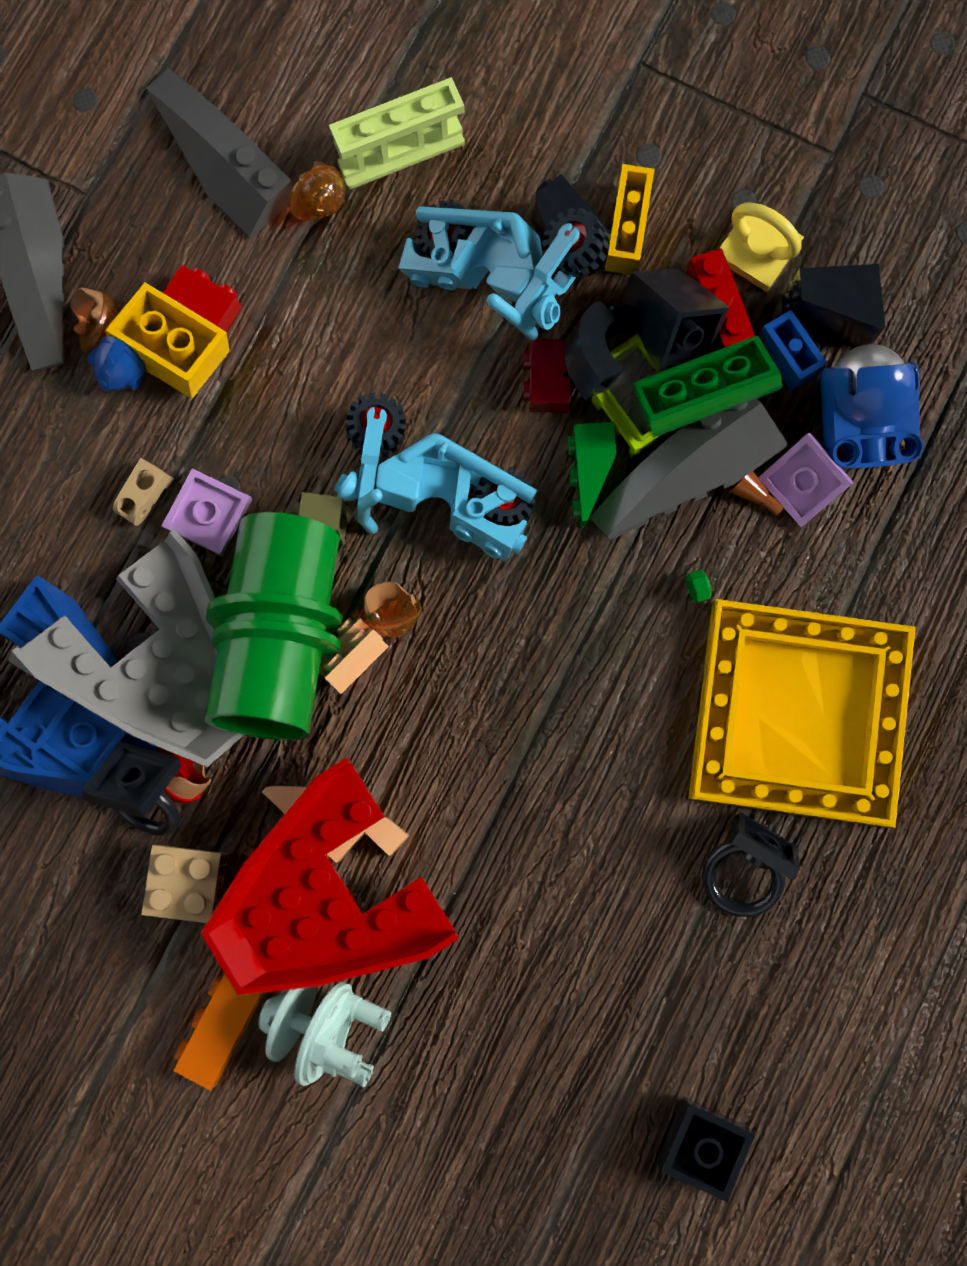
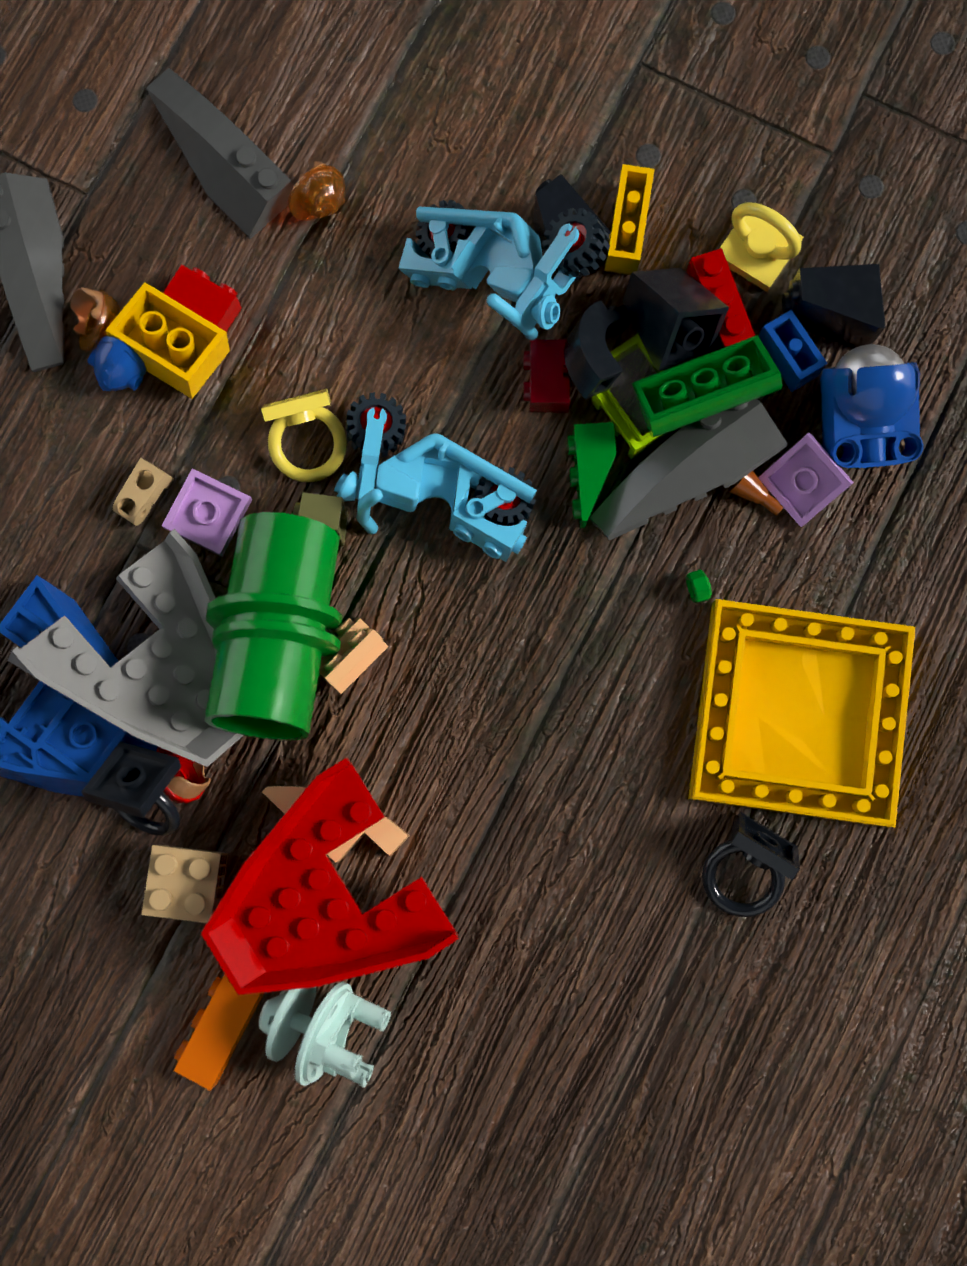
(298, 411): none -> light yellow tile
(390, 609): piece -> none
(399, 133): yellowish green fence -> none
(705, 1149): black brick -> none

